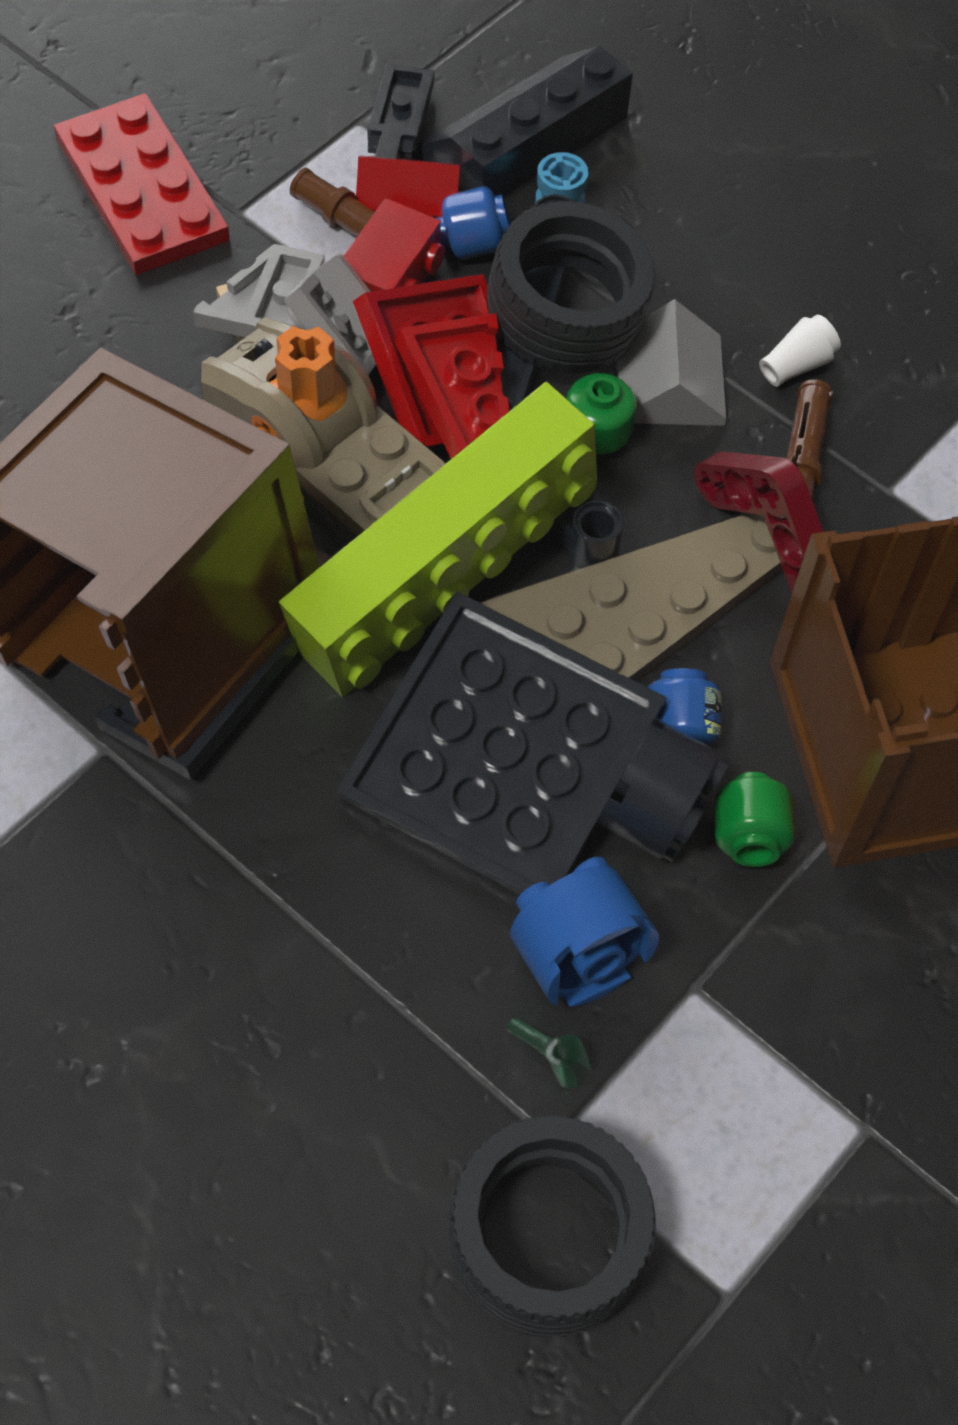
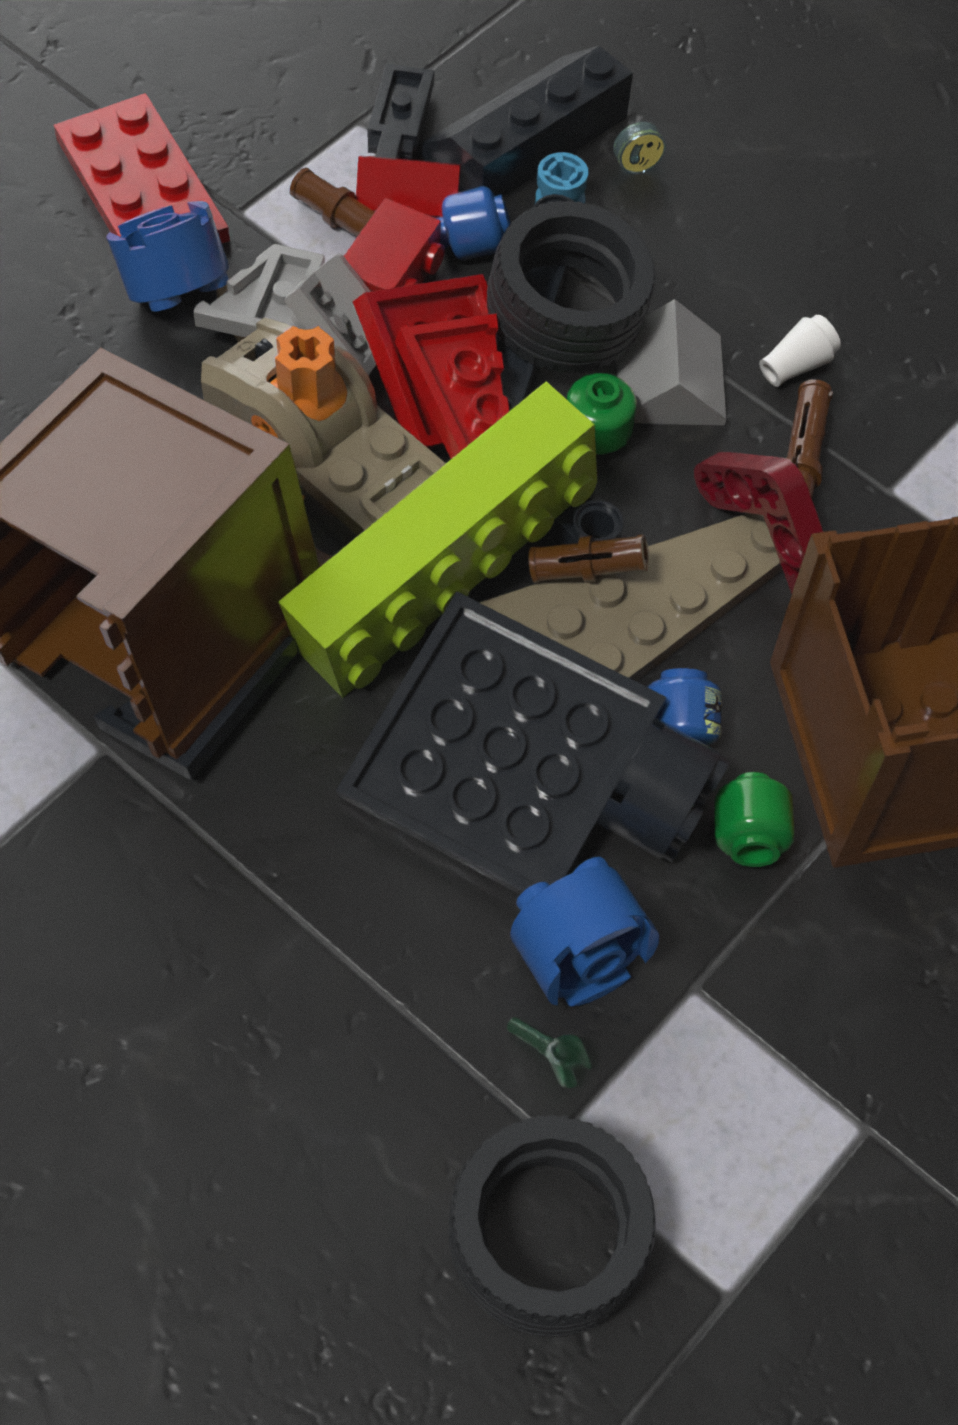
(169, 255): none -> blue brick
(551, 561): none -> reddish brown pin
(639, 147): none -> tile

